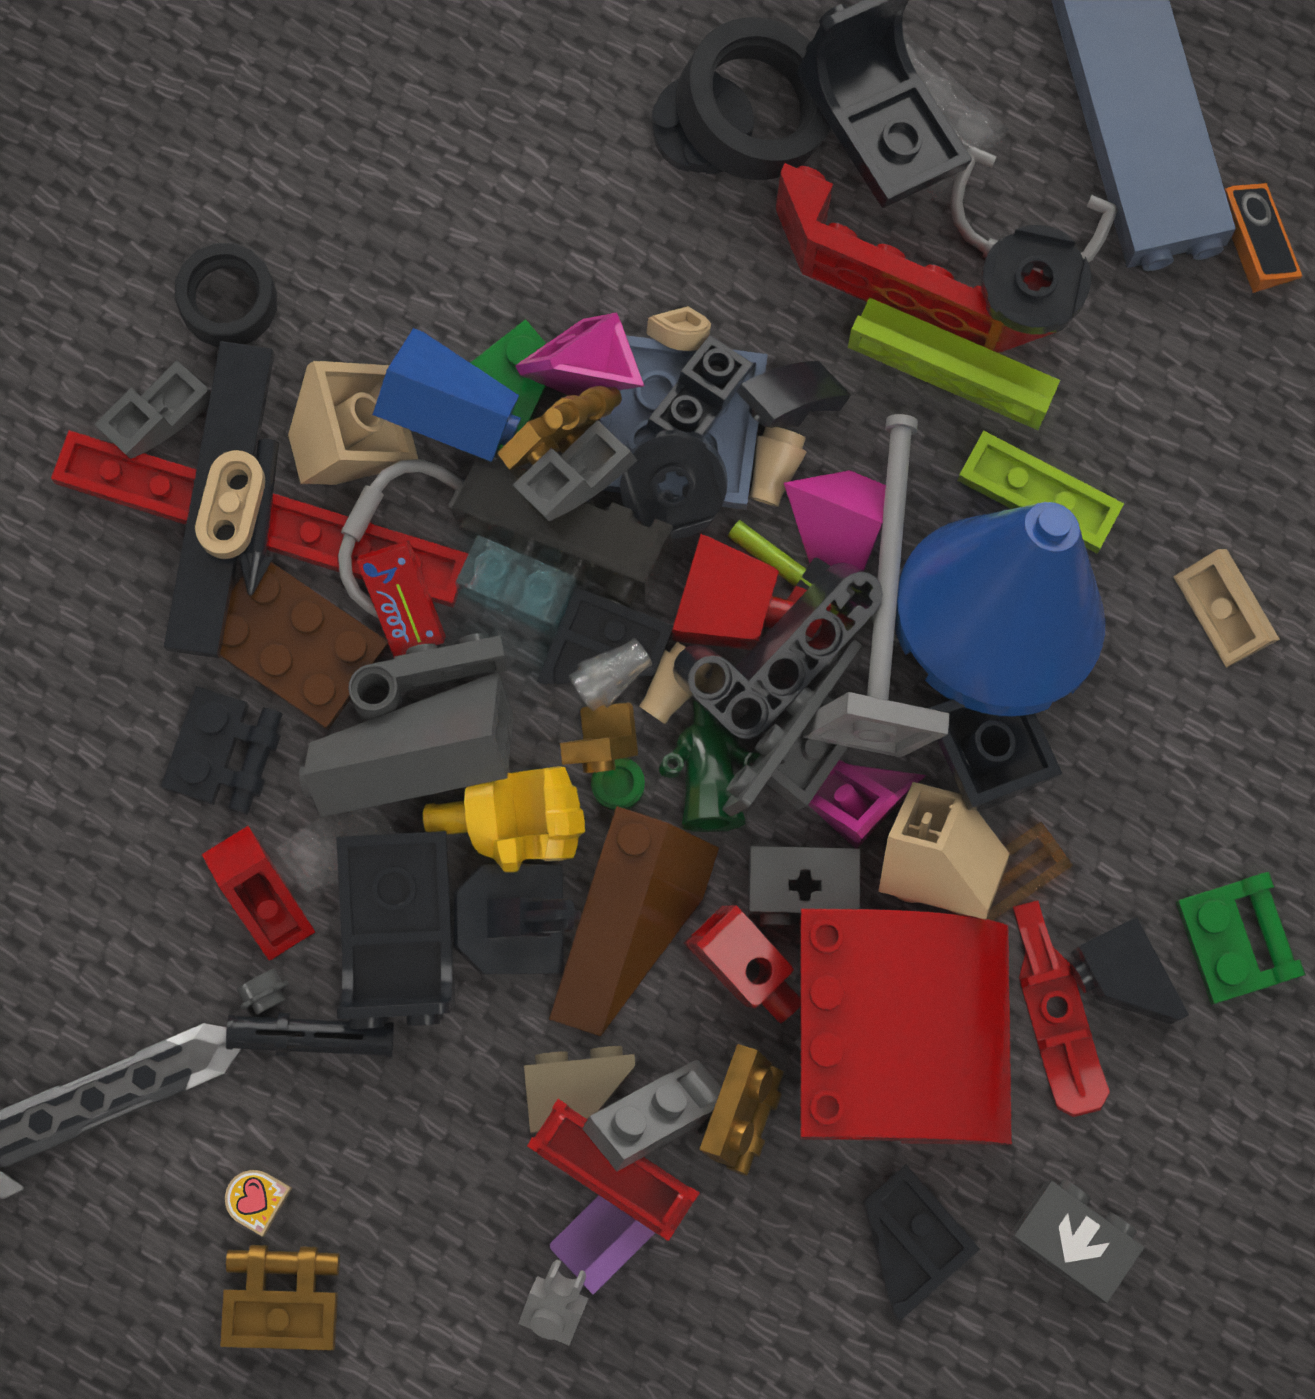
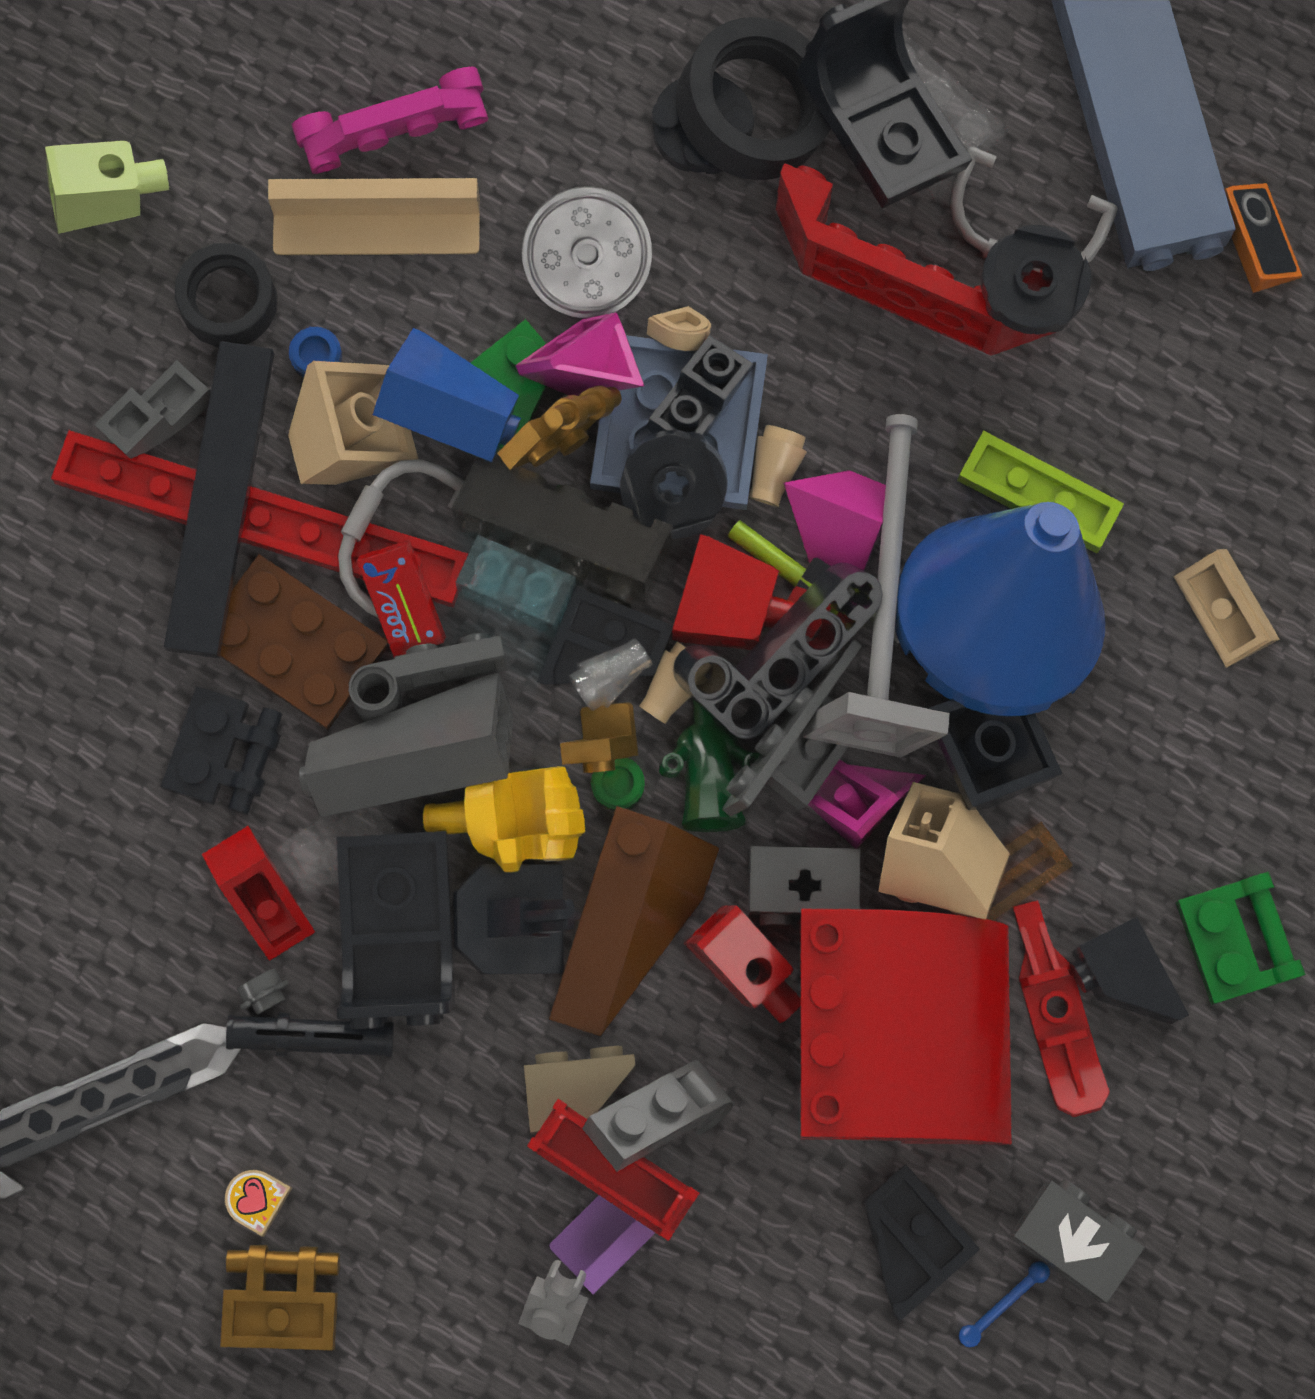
(99, 183): none -> yellowish green torso
(229, 506): tan plate -> none
(254, 560): black piece -> none
(313, 345): none -> blue tile
(373, 125): none -> dark pink plate
(375, 216): none -> tan panel
(585, 469): dark grey slope -> none
(586, 252): none -> flat silver shield
(742, 1110): pearl gold plate -> none
(792, 391): black slope -> none
(953, 363): lime fence -> none
(971, 1334): none -> blue hinge

